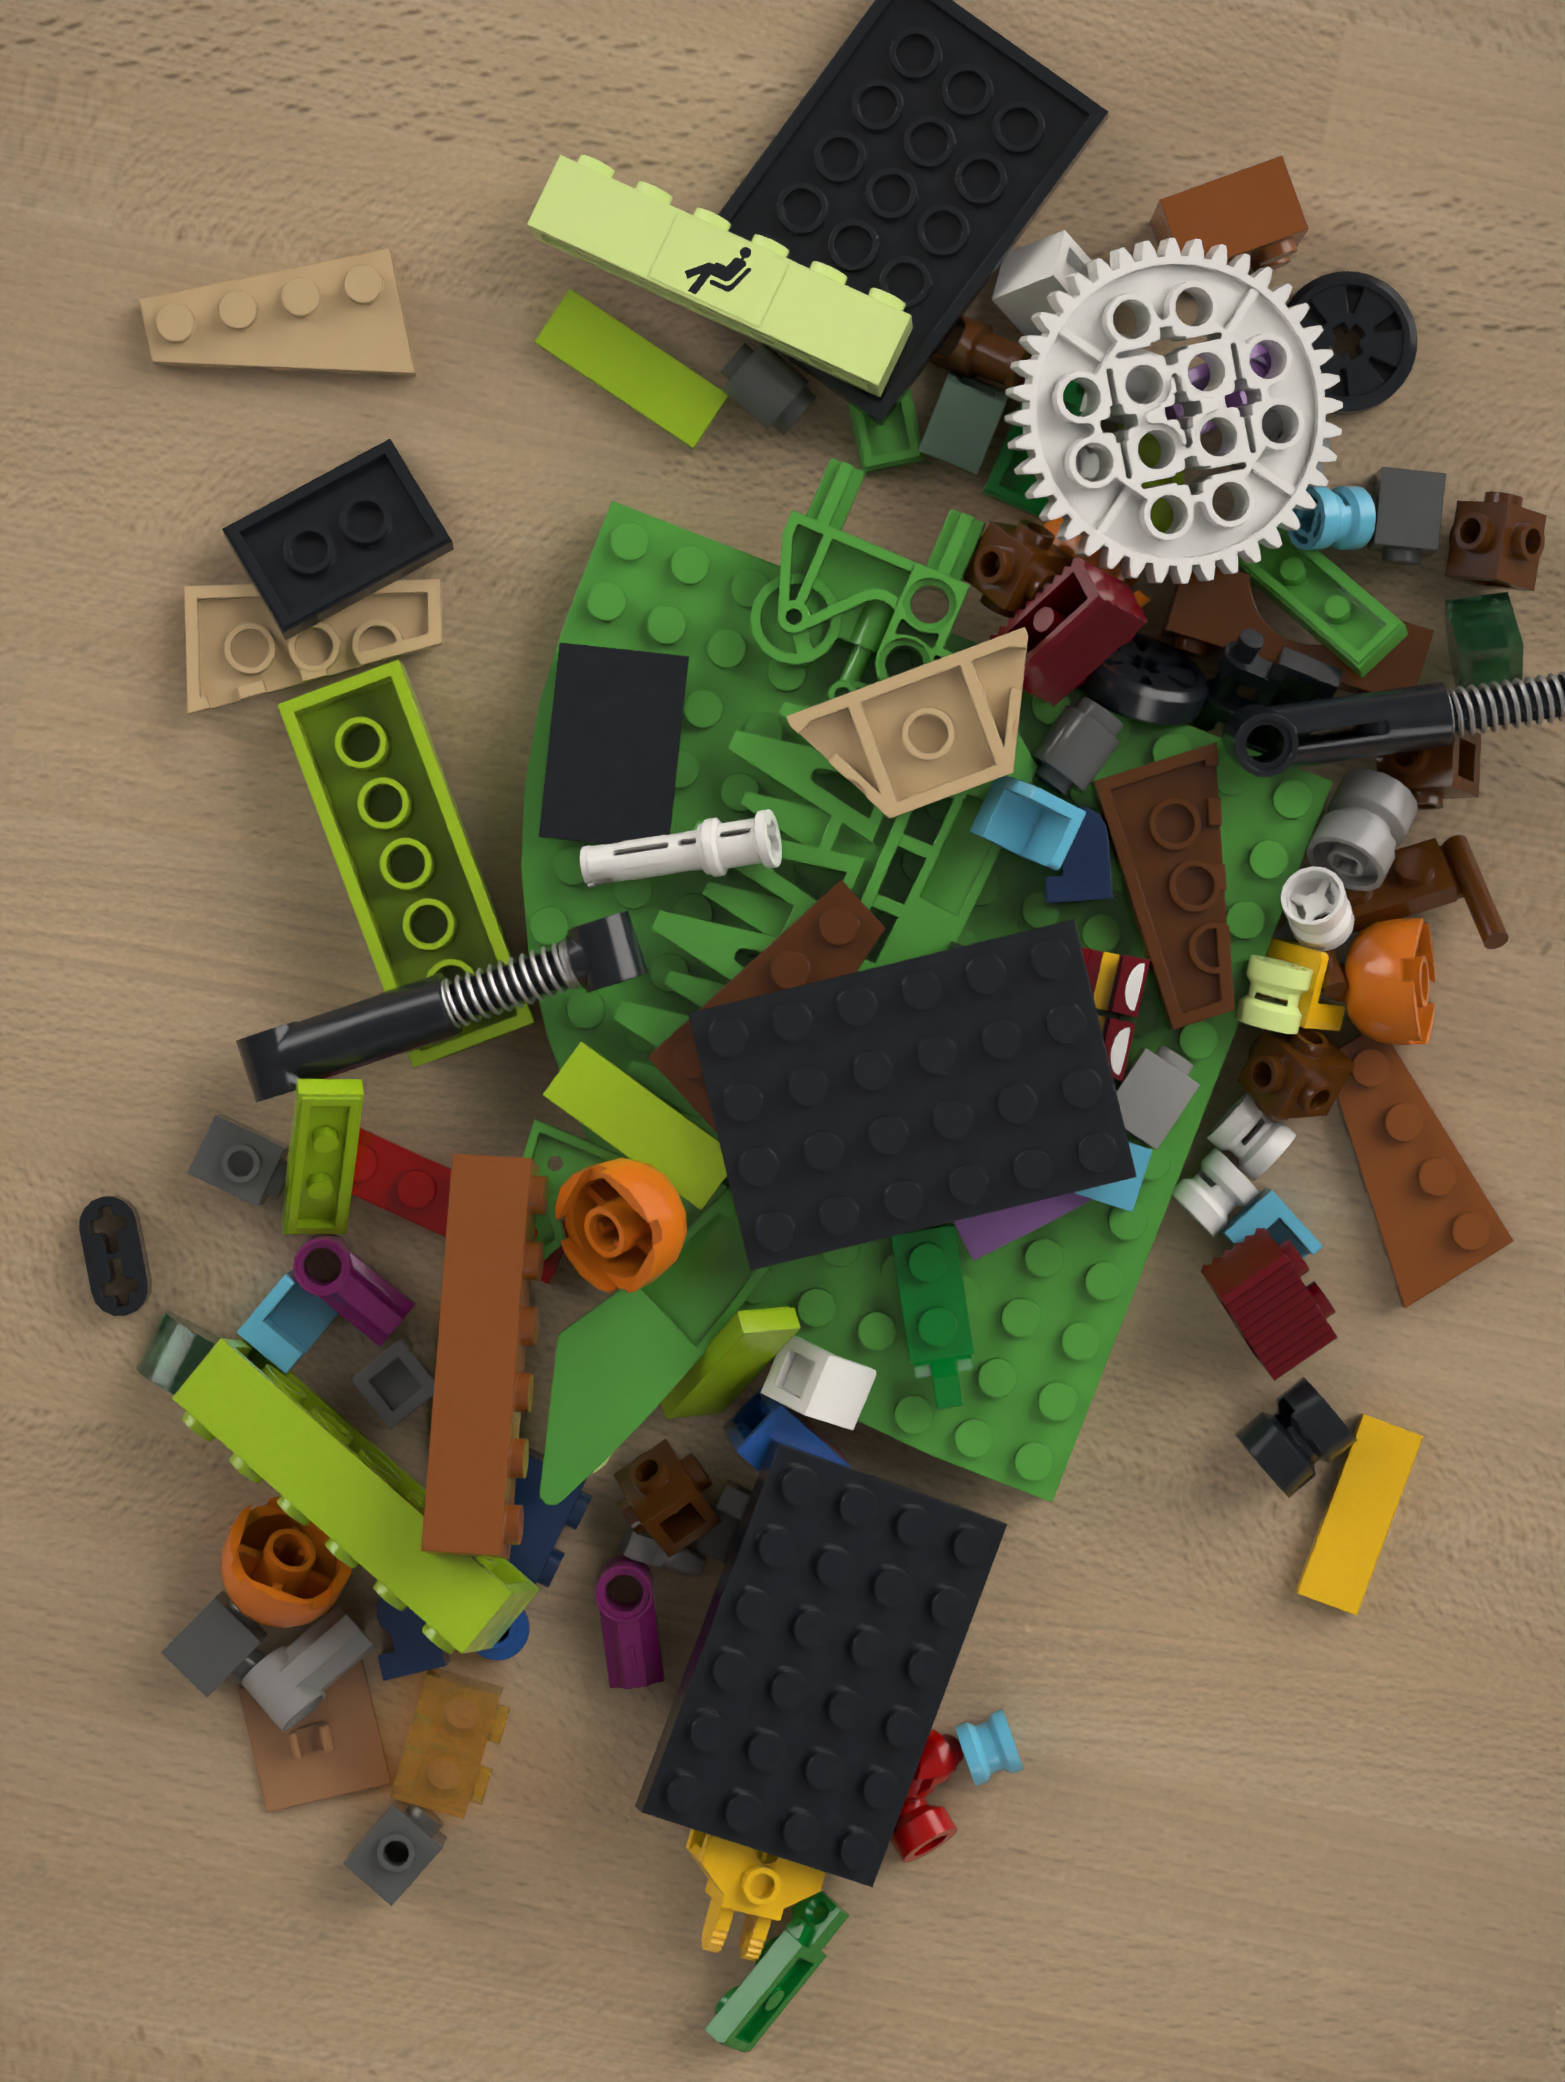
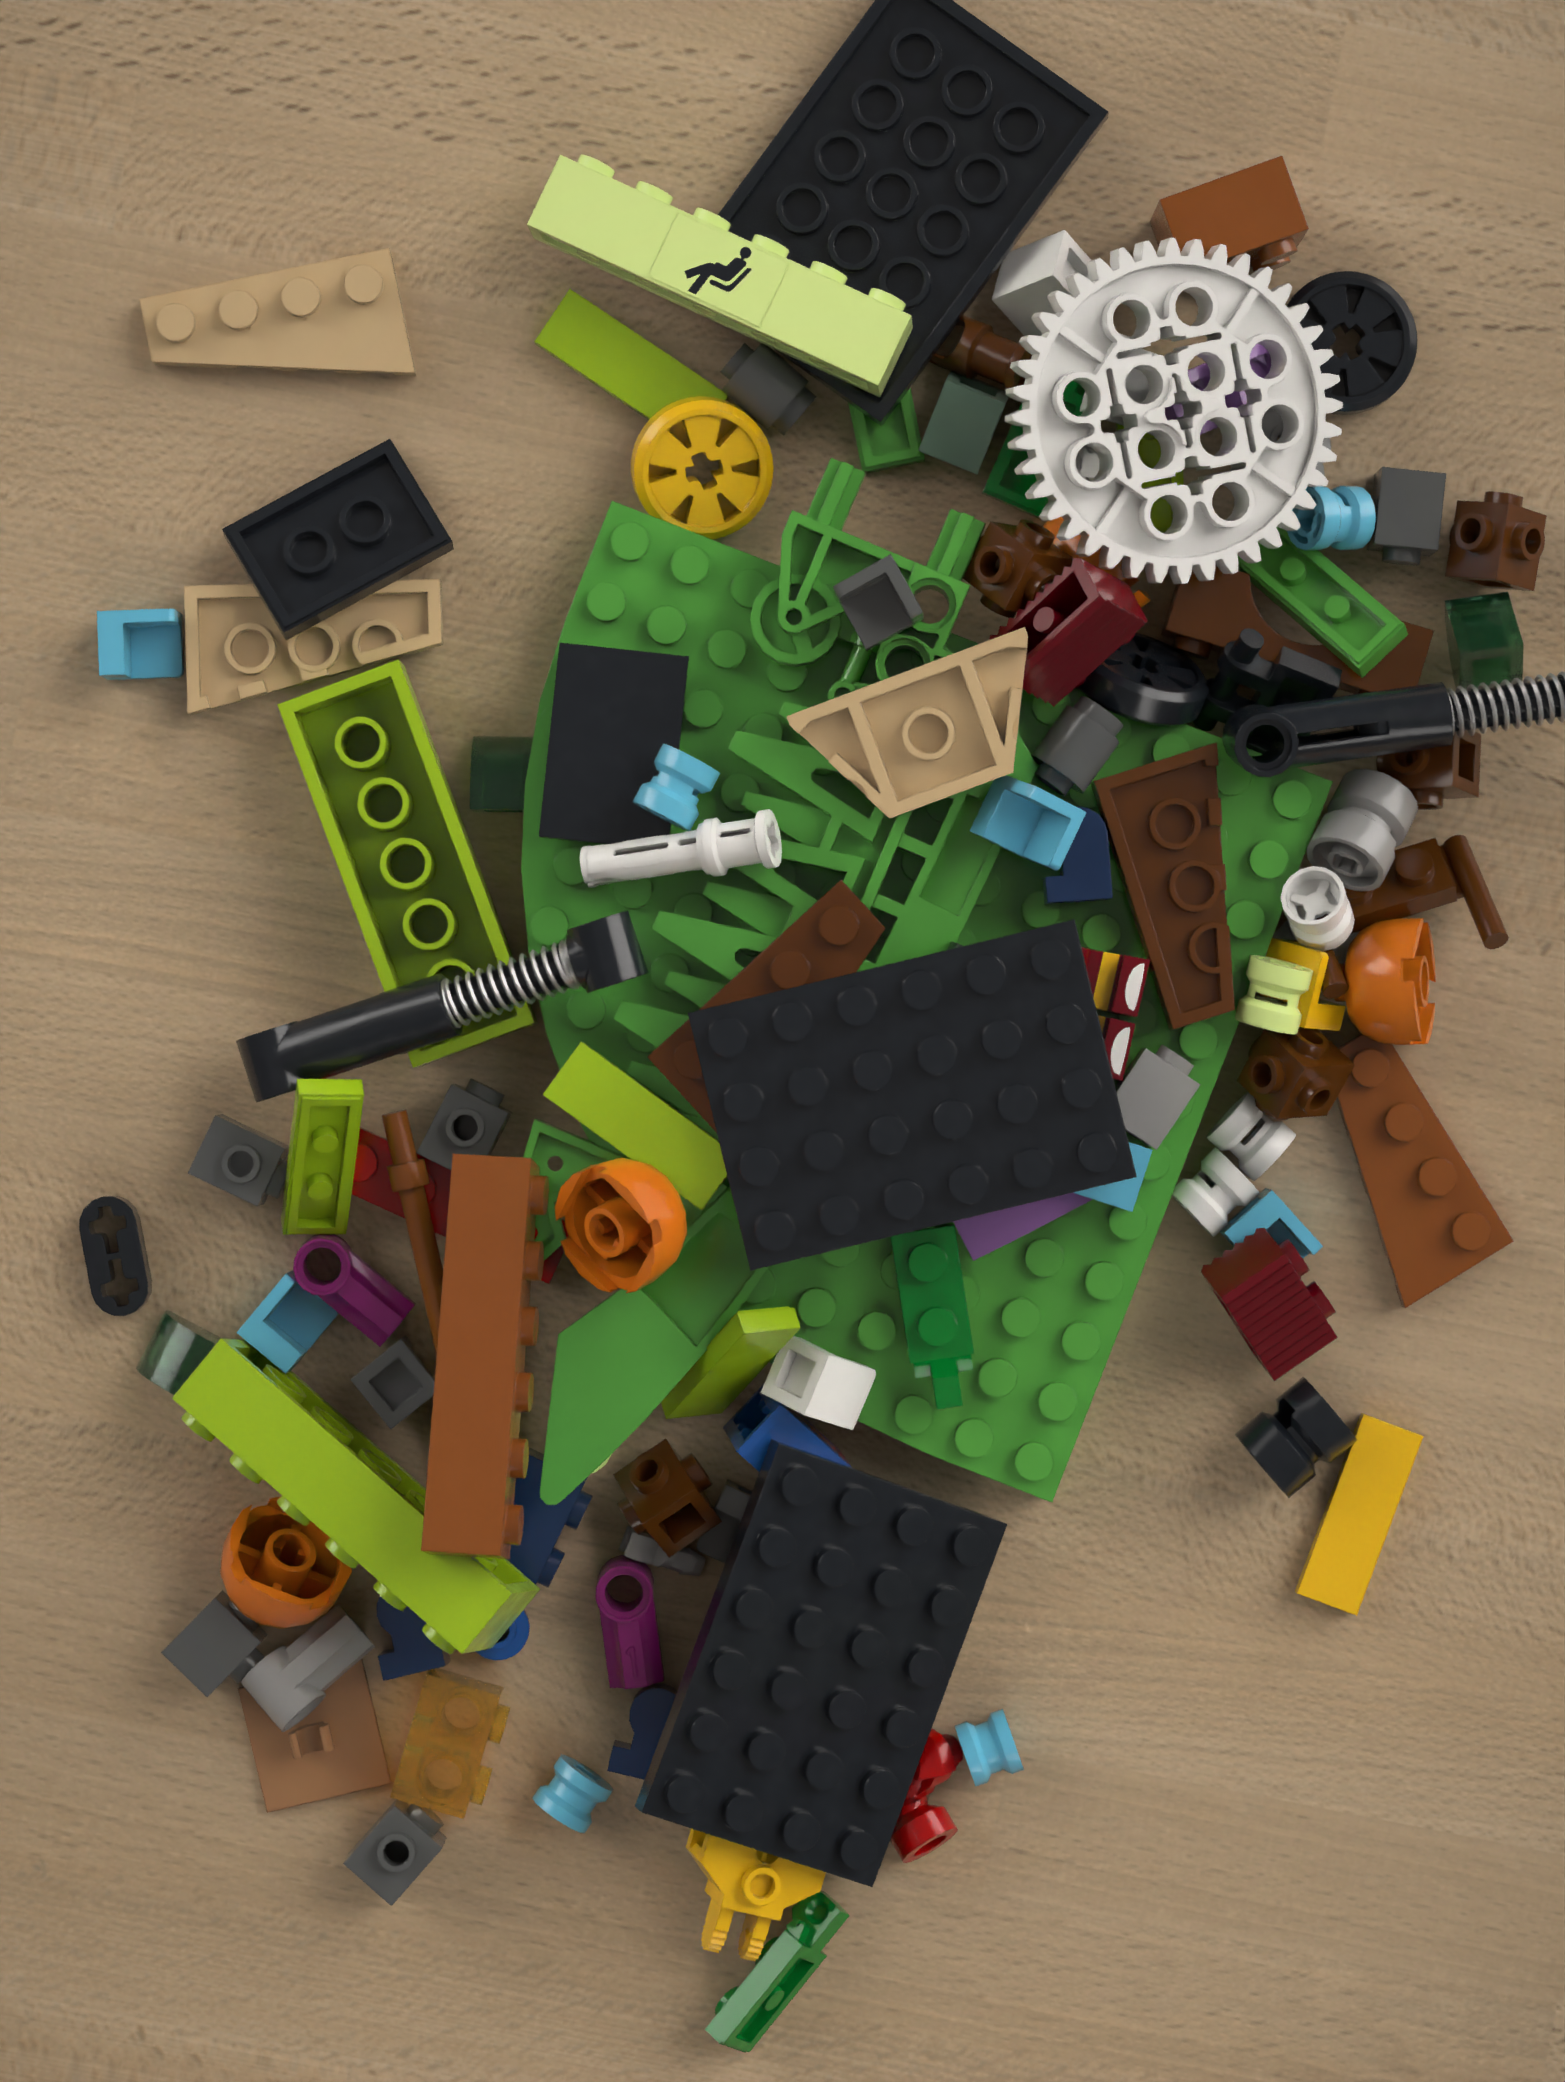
(140, 644): none -> medium azure panel
(408, 1176): none -> dark orange bar
(465, 1124): none -> dark grey brick
(499, 773): none -> clear green brick
(572, 1794): none -> medium azure wheel
(647, 1719): none -> dark blue leg
(675, 789): none -> medium azure wheel
(722, 435): none -> yellow wheel
(878, 602): none -> dark grey panel

